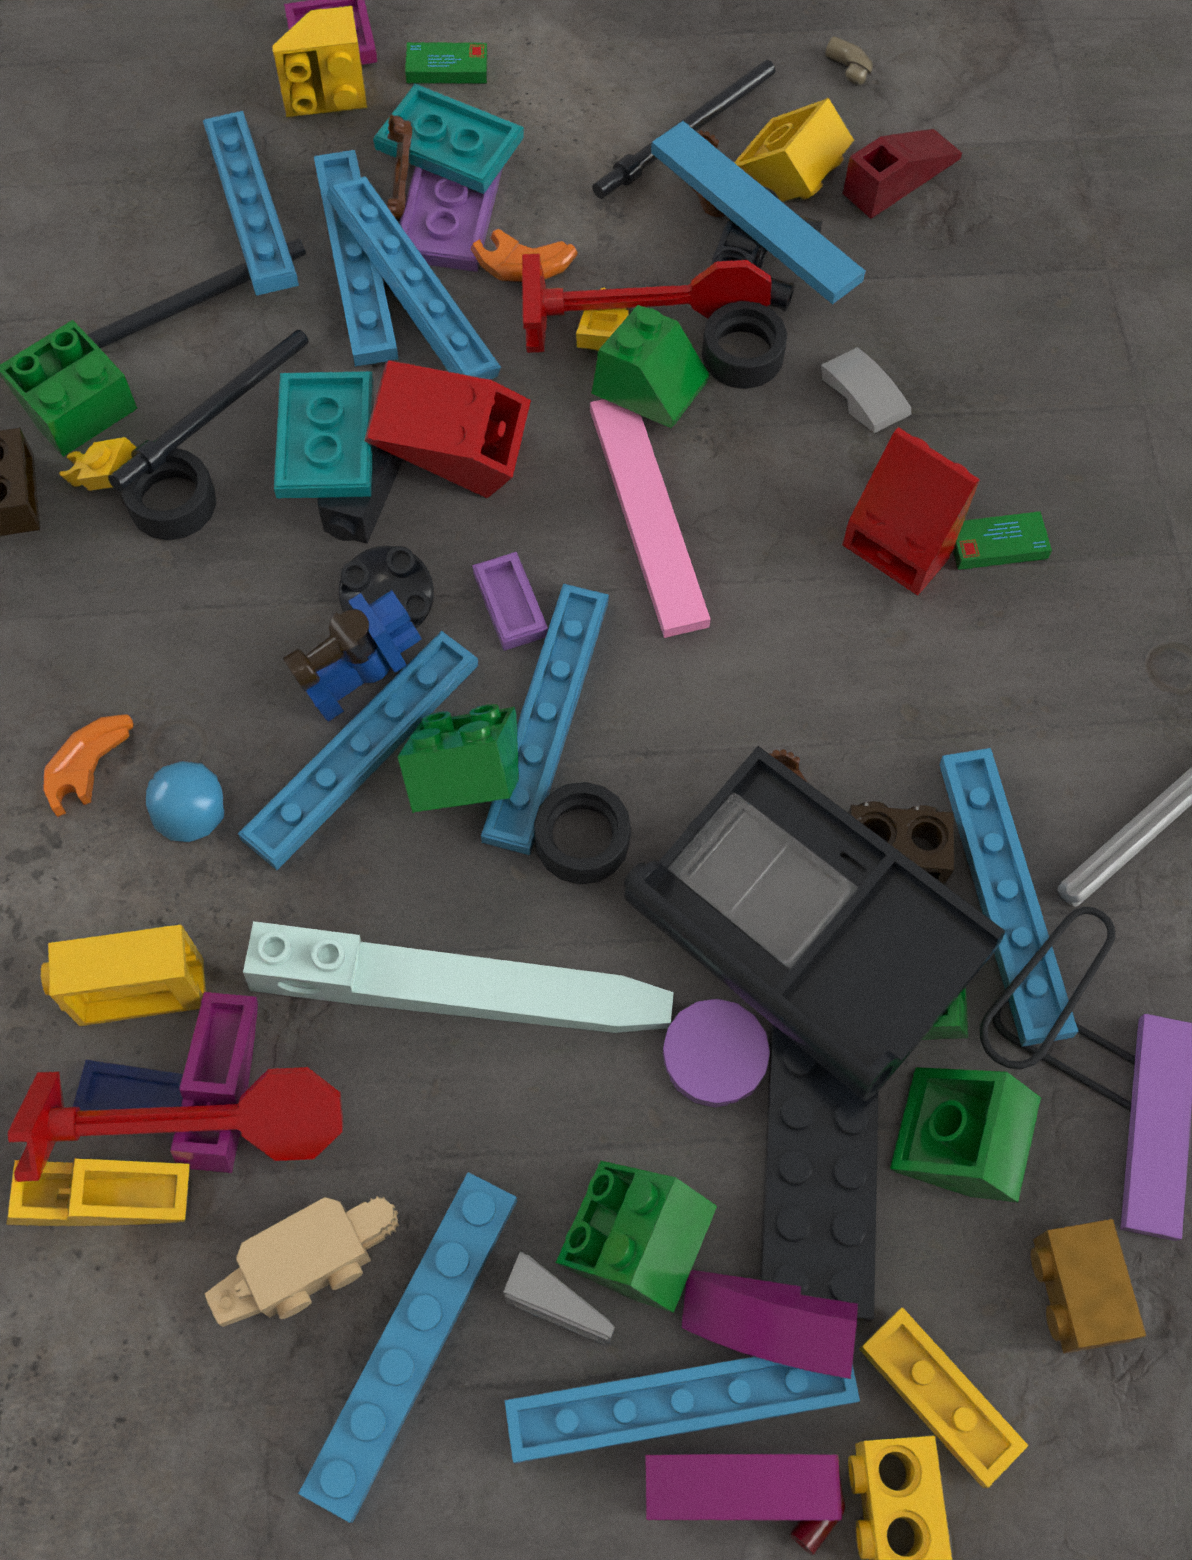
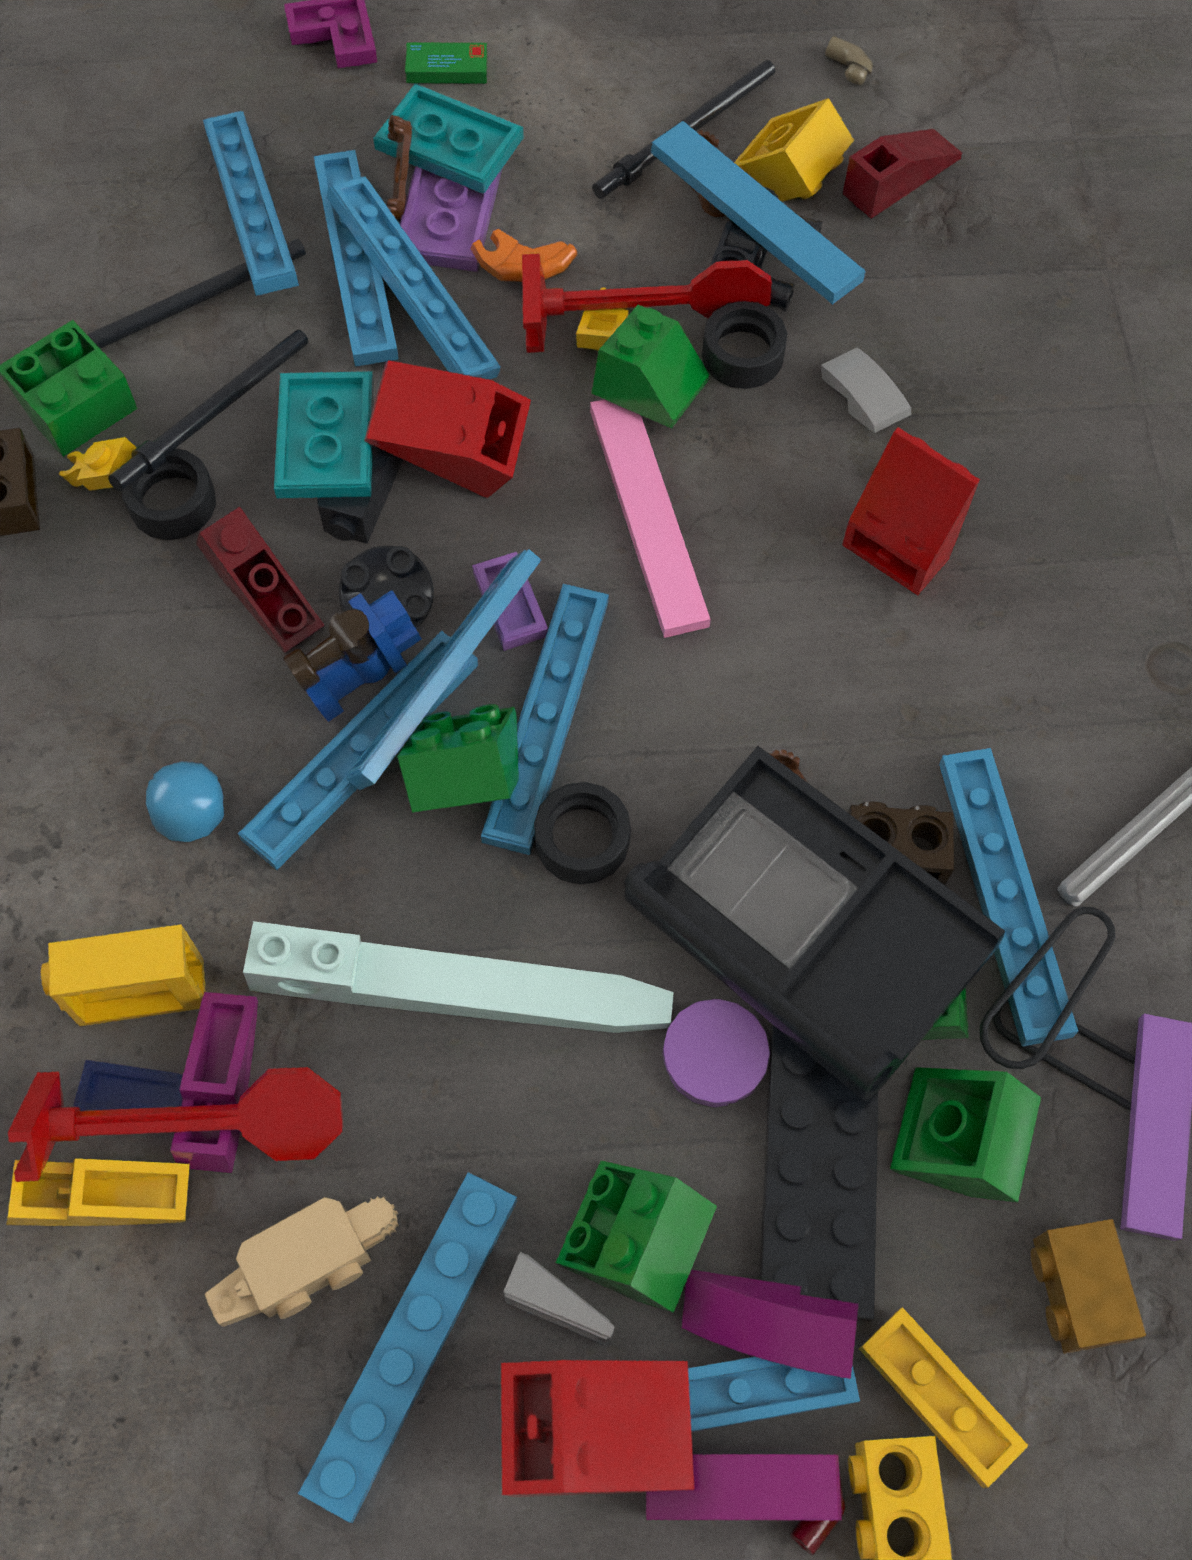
(77, 759): orange piece -> none
(258, 579): none -> dark red slope
(320, 64): yellow slope -> none
(442, 670): none -> dark azure tile
(595, 1427): none -> red slope
(1002, 541): green tile -> none

